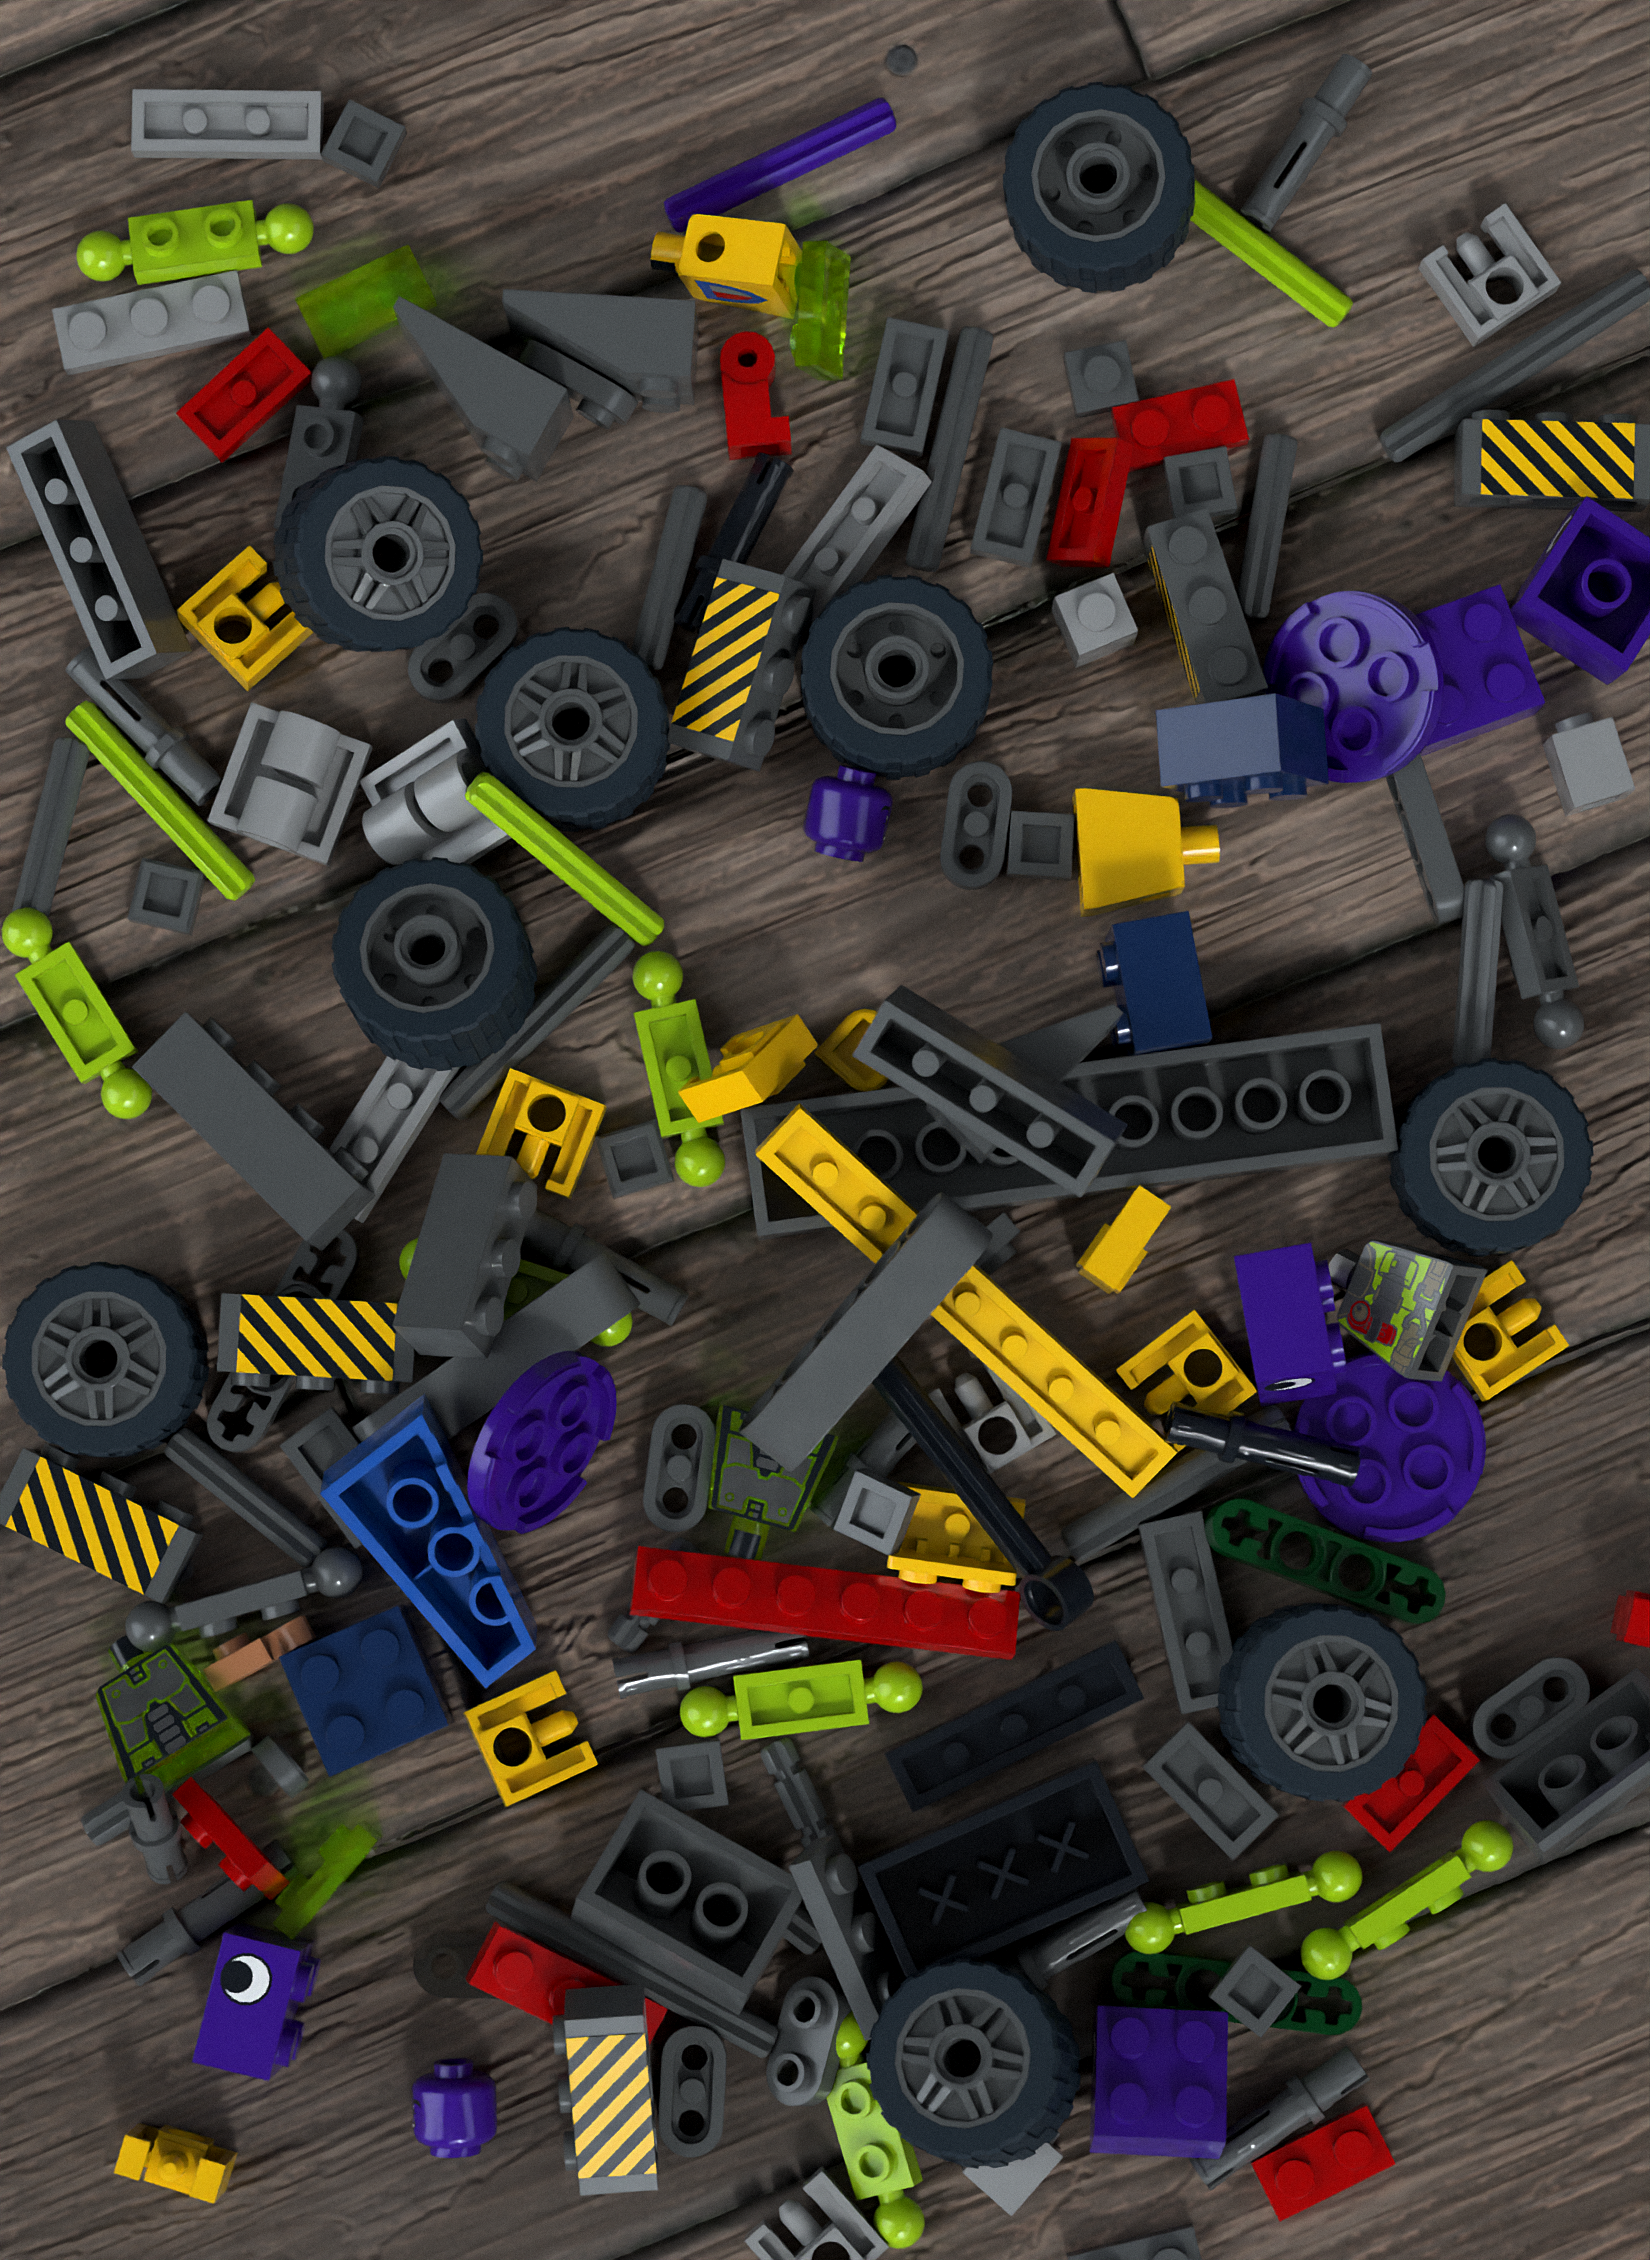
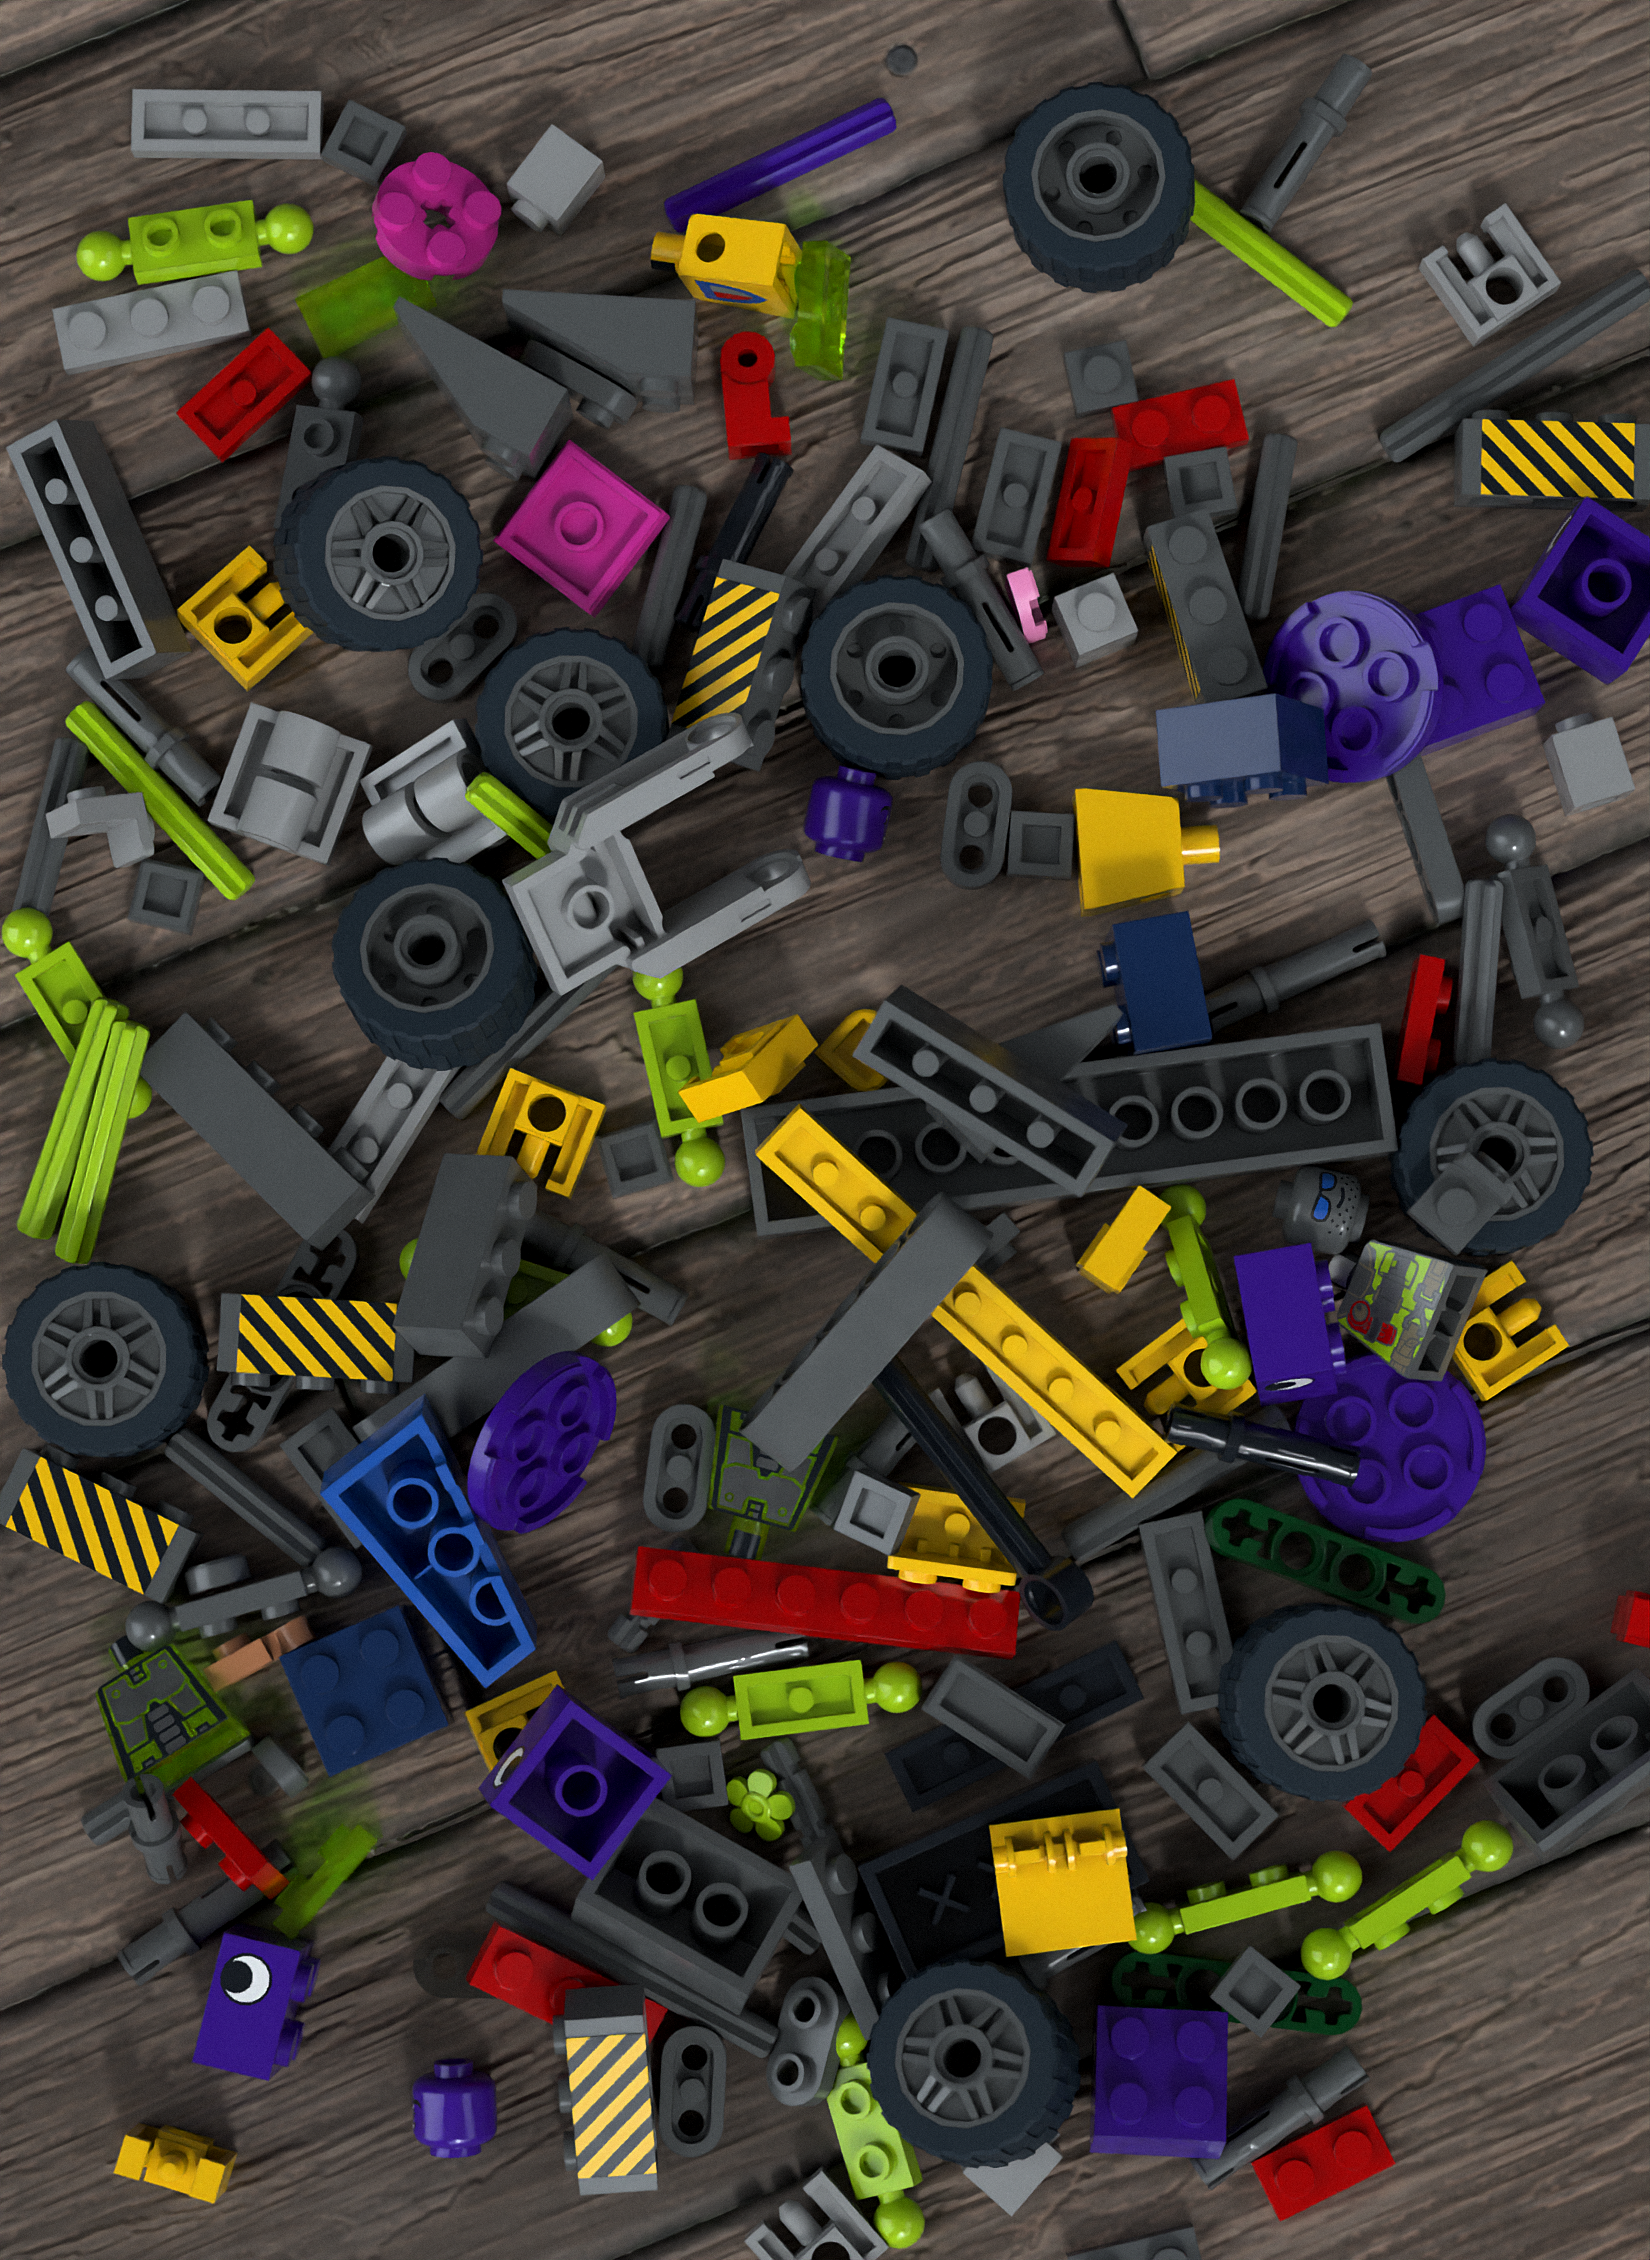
(66, 1132): none -> lime axle
(102, 1141): none -> lime axle
(120, 816): none -> light grey bracket
(217, 1574): none -> dark grey tile
(441, 187): none -> dark pink plate
(554, 182): none -> light grey brick
(574, 1782): none -> dark purple brick
(581, 528): none -> dark pink plate
(590, 897): none -> light grey plate
(759, 1805): none -> lime plant
(972, 584): none -> dark grey pin
(992, 1716): none -> dark grey tile
(1023, 599): none -> bright pink tile
(1062, 1882): none -> yellow hinge
(1206, 1313): none -> lime plate
(1268, 986): none -> dark grey pin
(1321, 1209): none -> dark grey head
(1416, 1050): none -> red plate
(1462, 1200): none -> dark grey bracket

